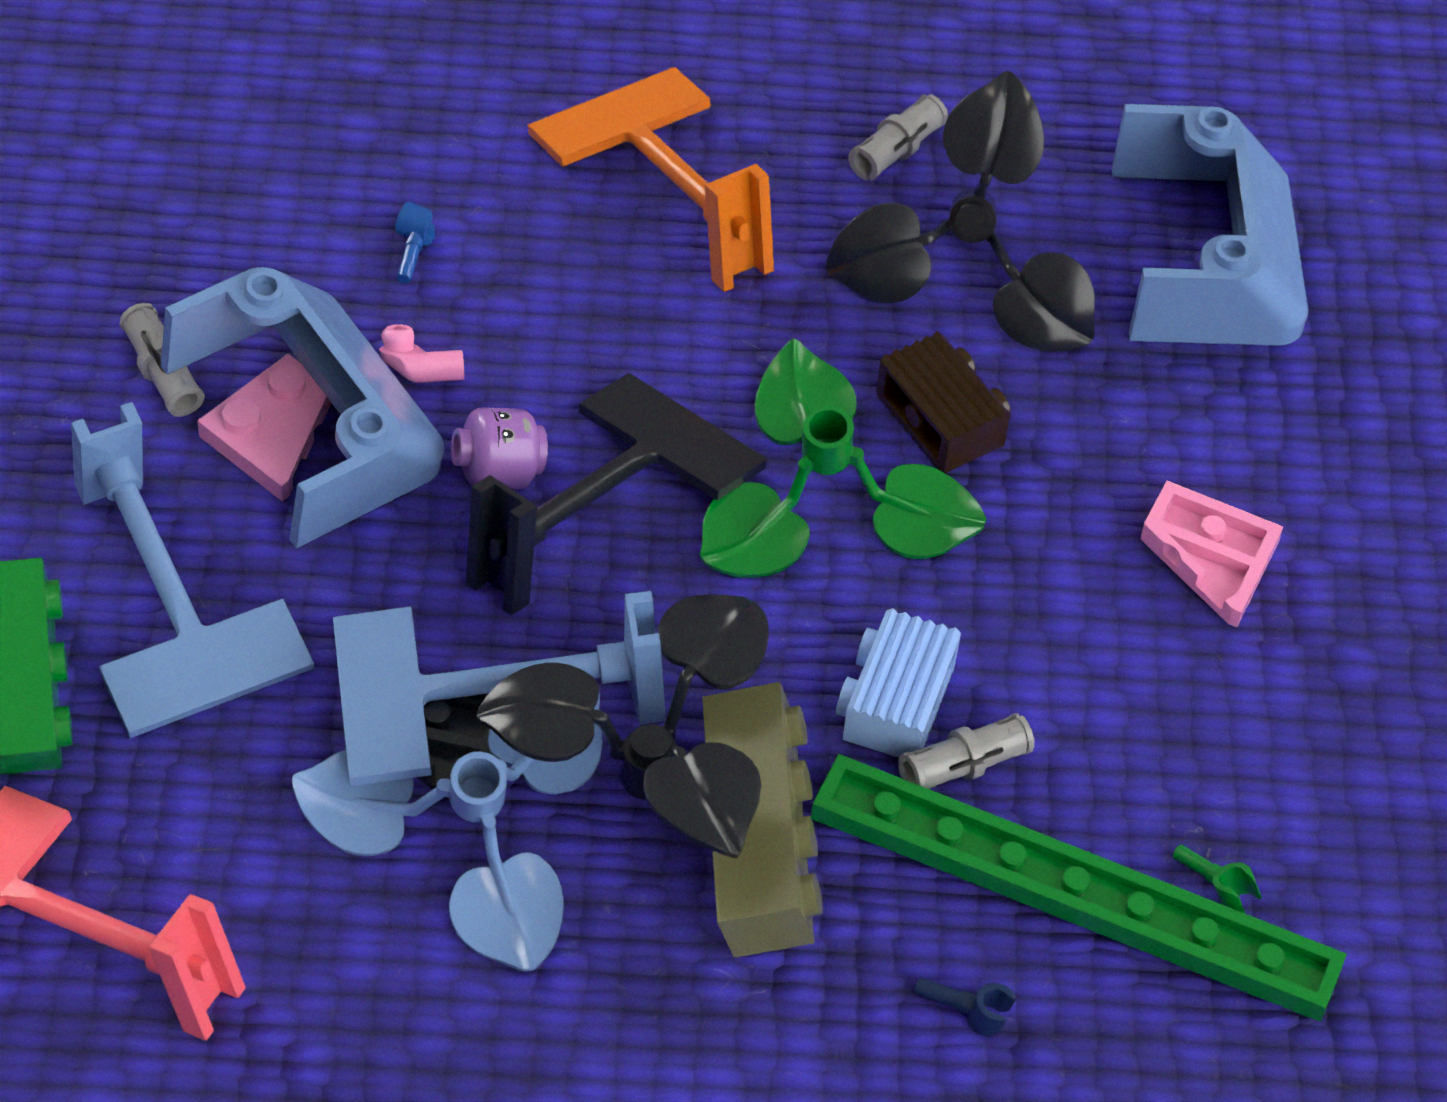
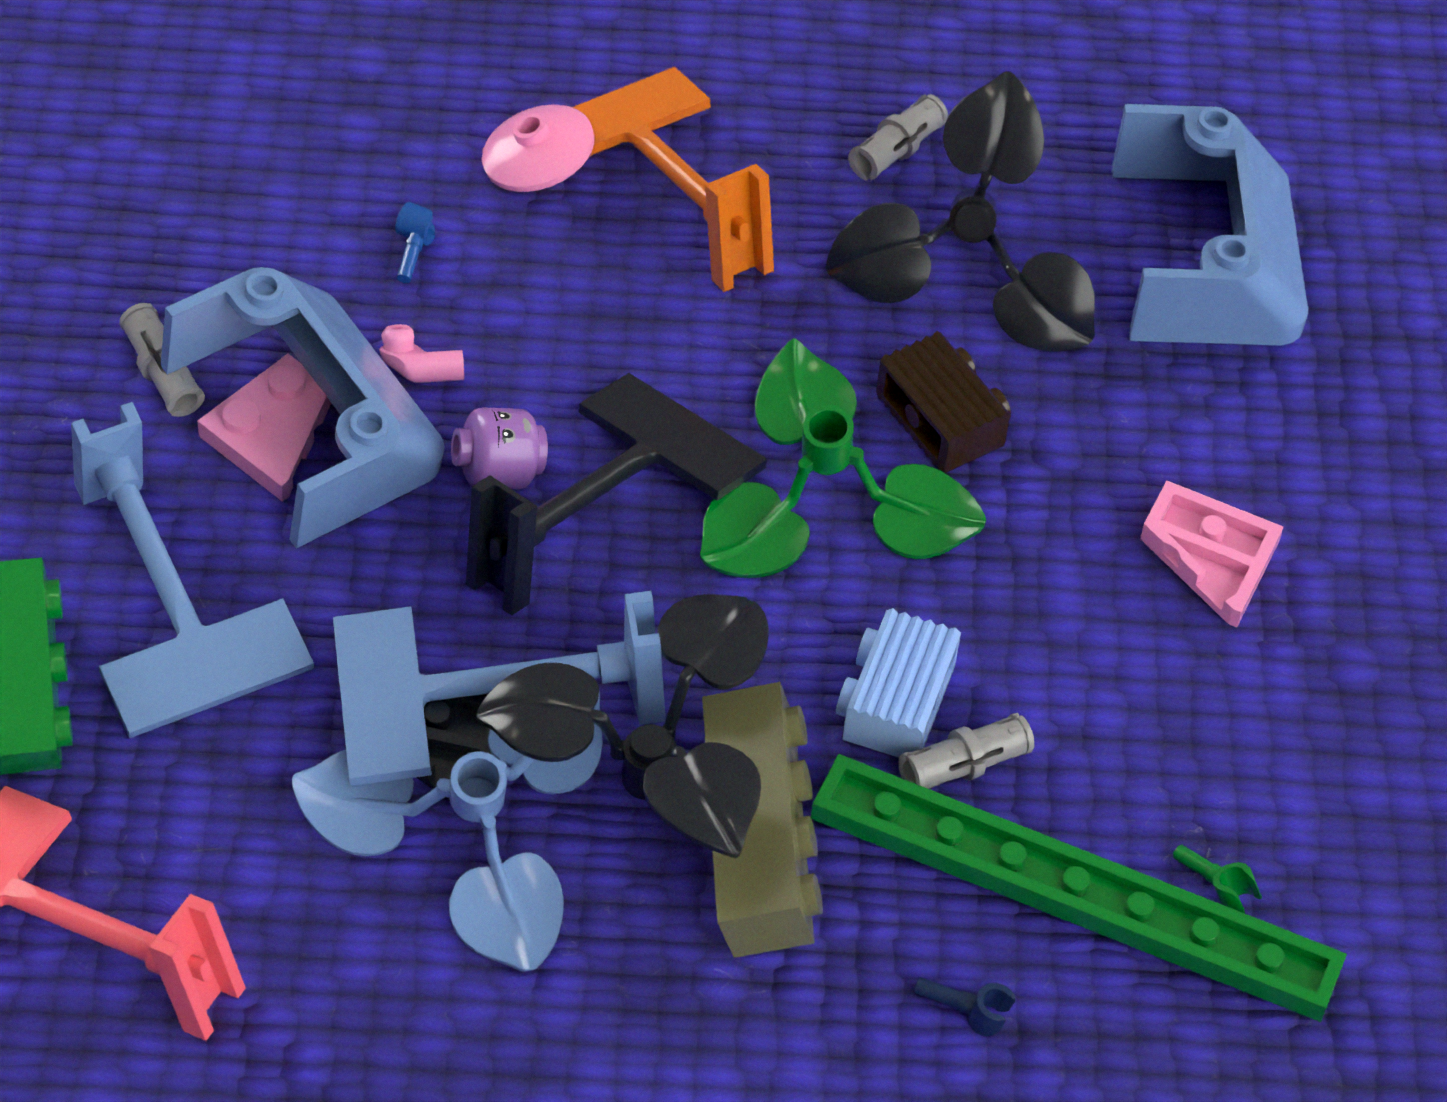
(538, 148): none -> bright pink dish

